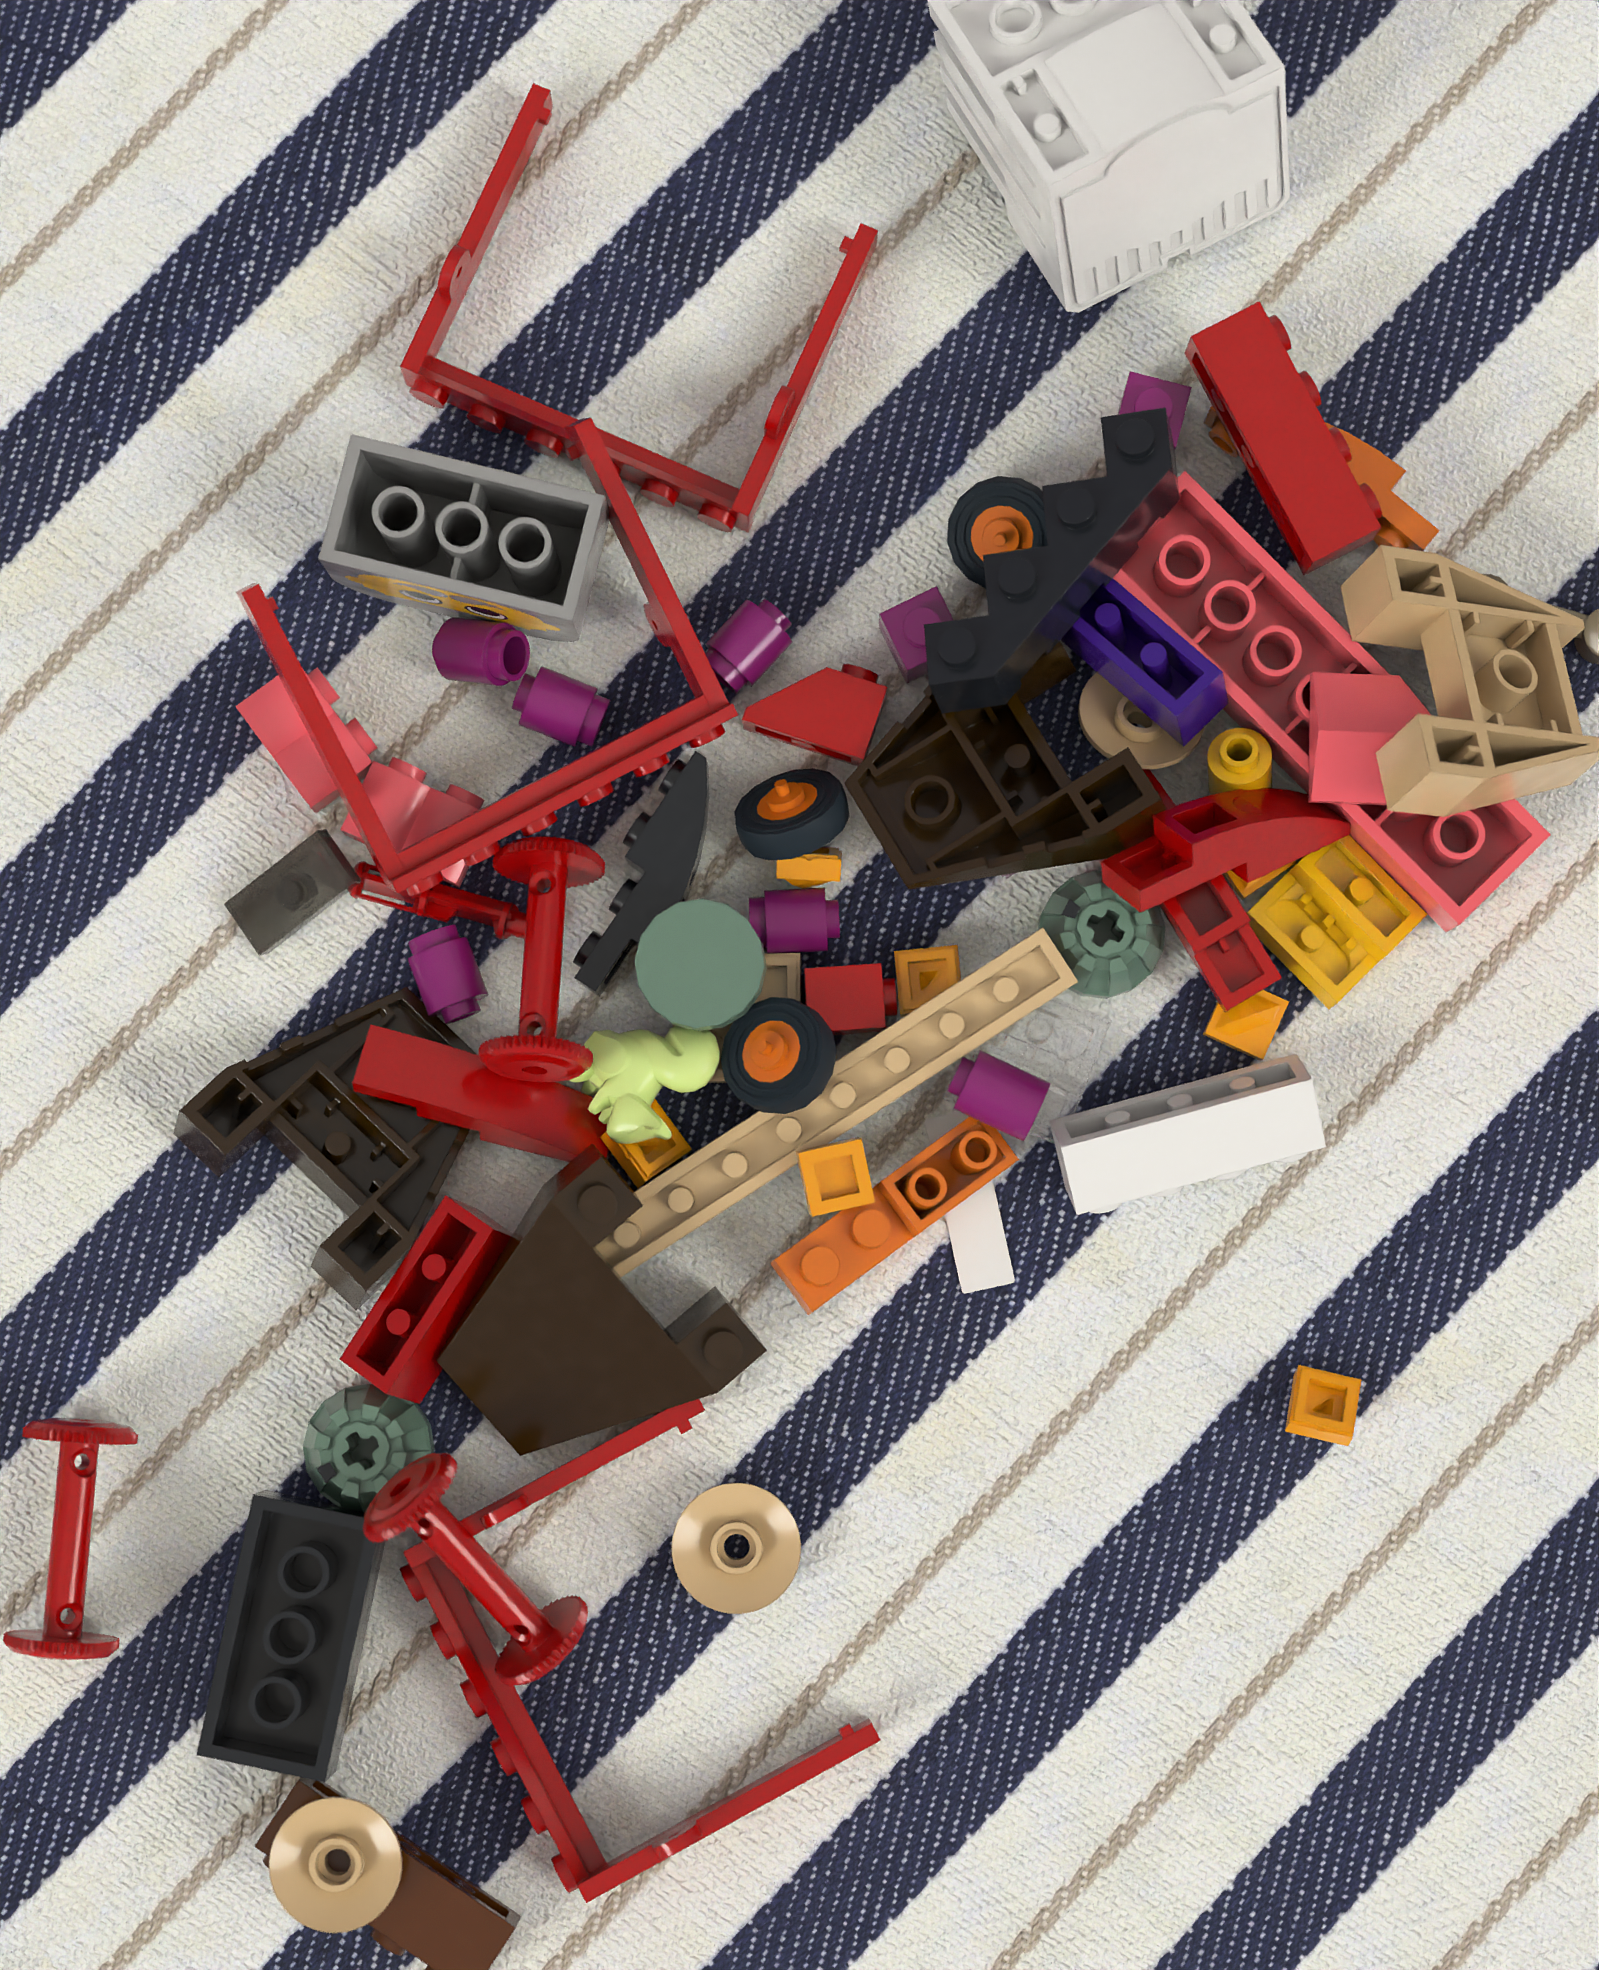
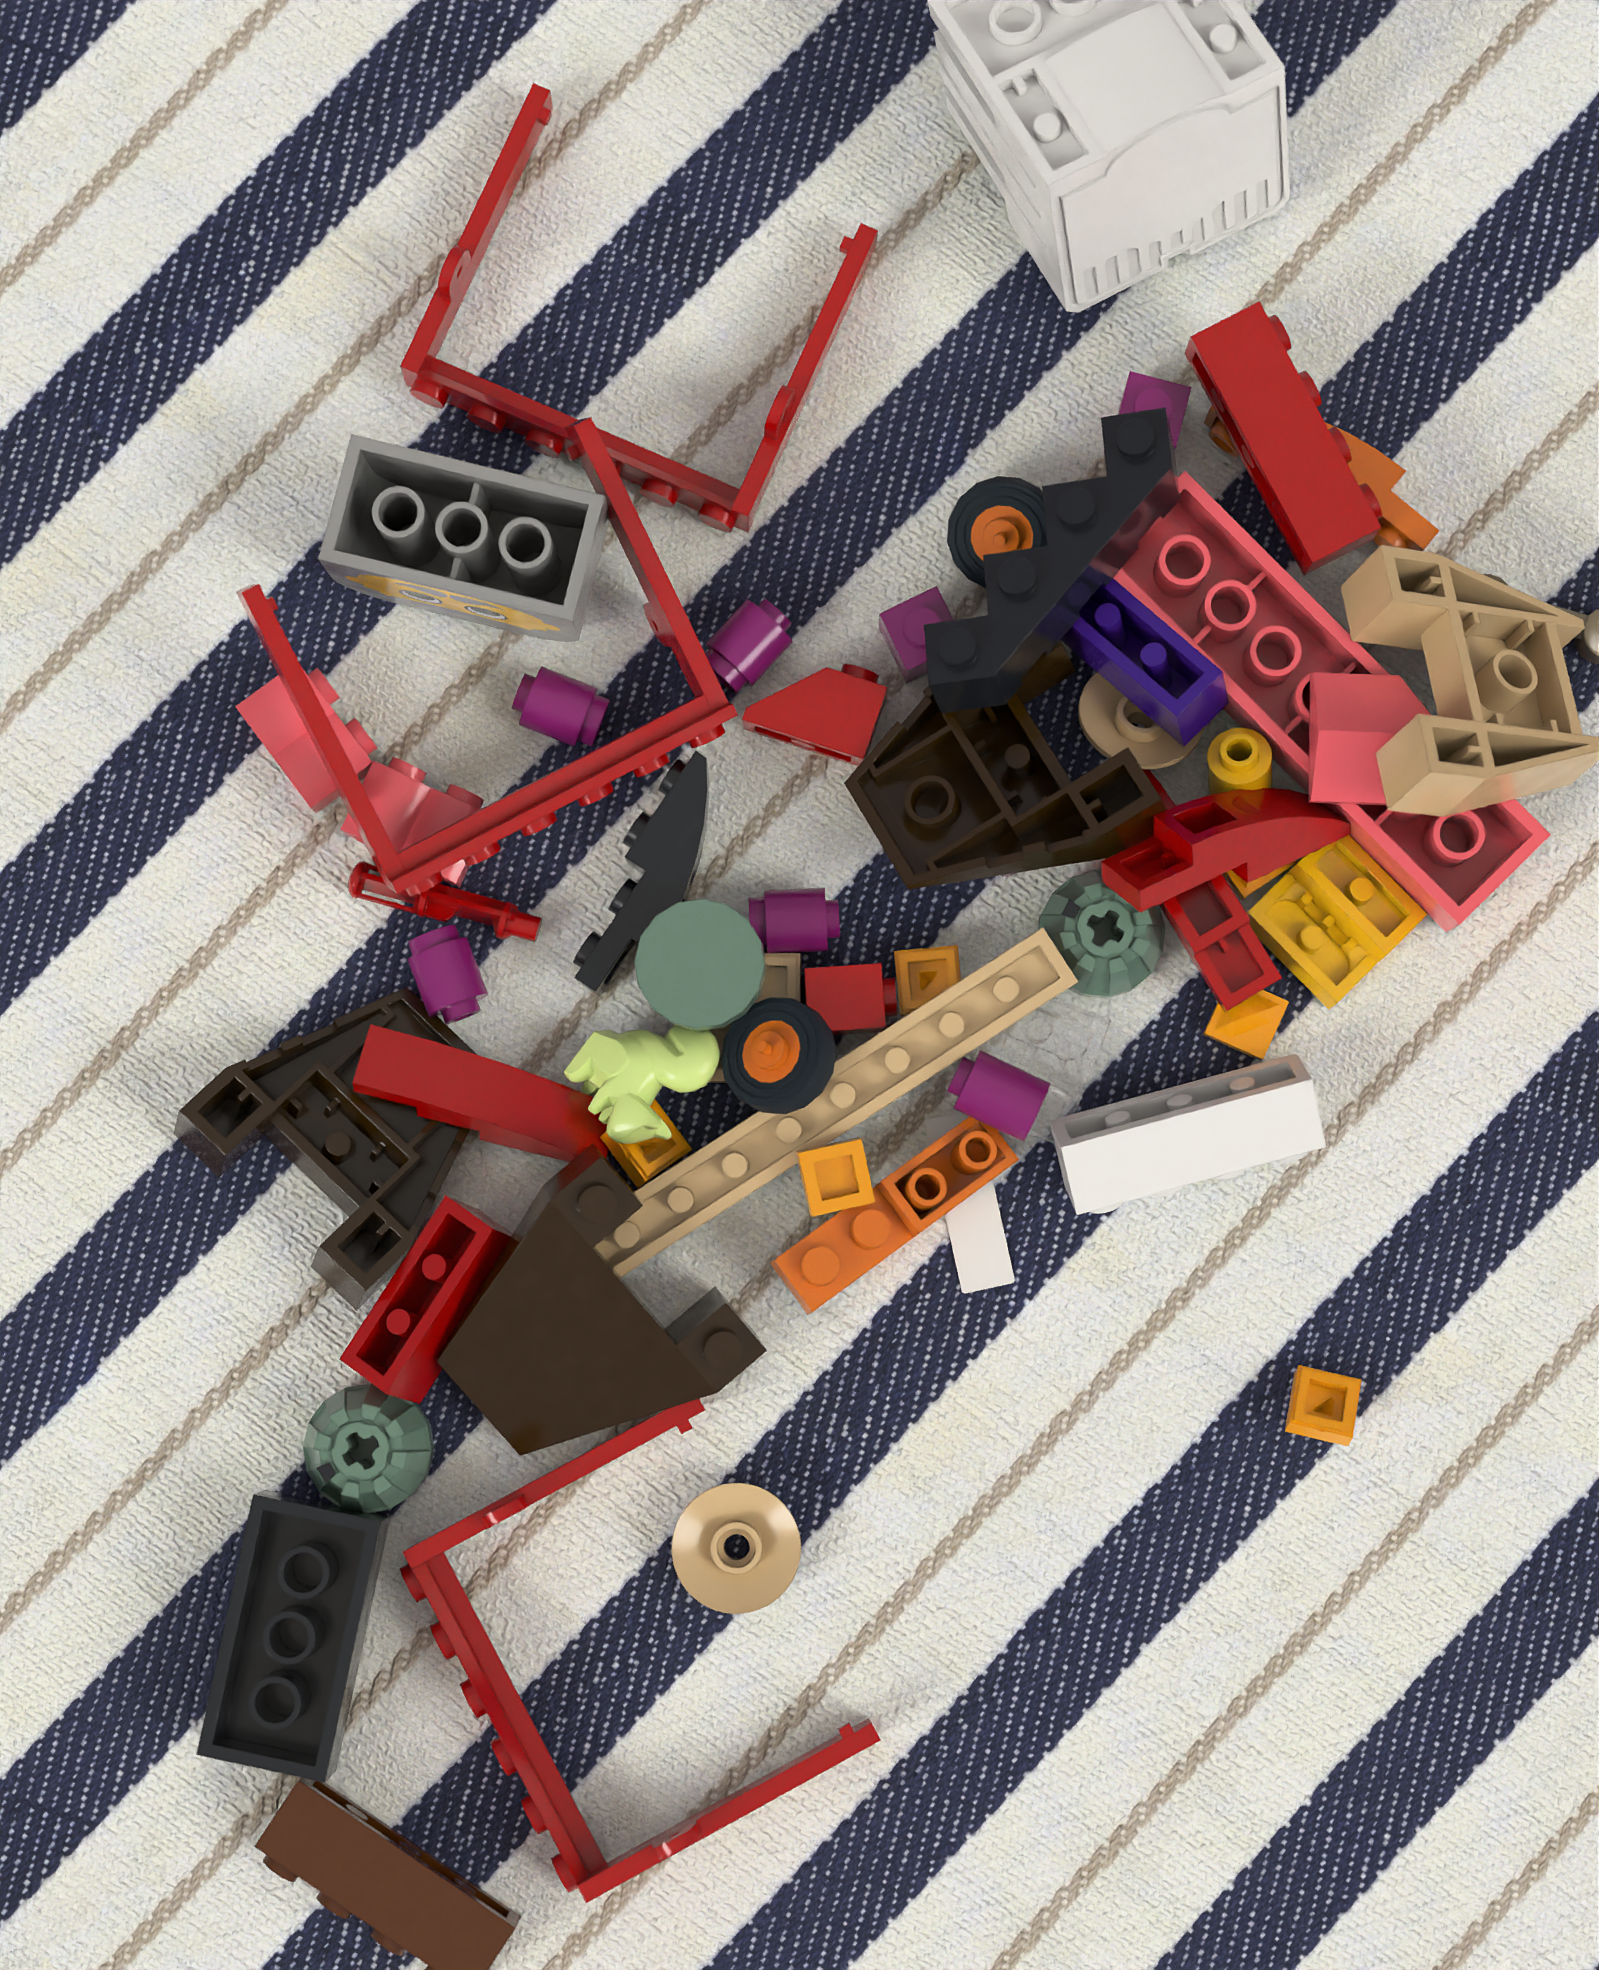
(70, 1541): red hose -> none
(292, 892): clear smoke plate -> none
(311, 1888): tan dish -> none
(480, 651): magenta brick -> none
(538, 1636): red hose -> none
(541, 865): red hose -> none
(791, 814): black wheel -> none
(812, 868): light orange tile -> none

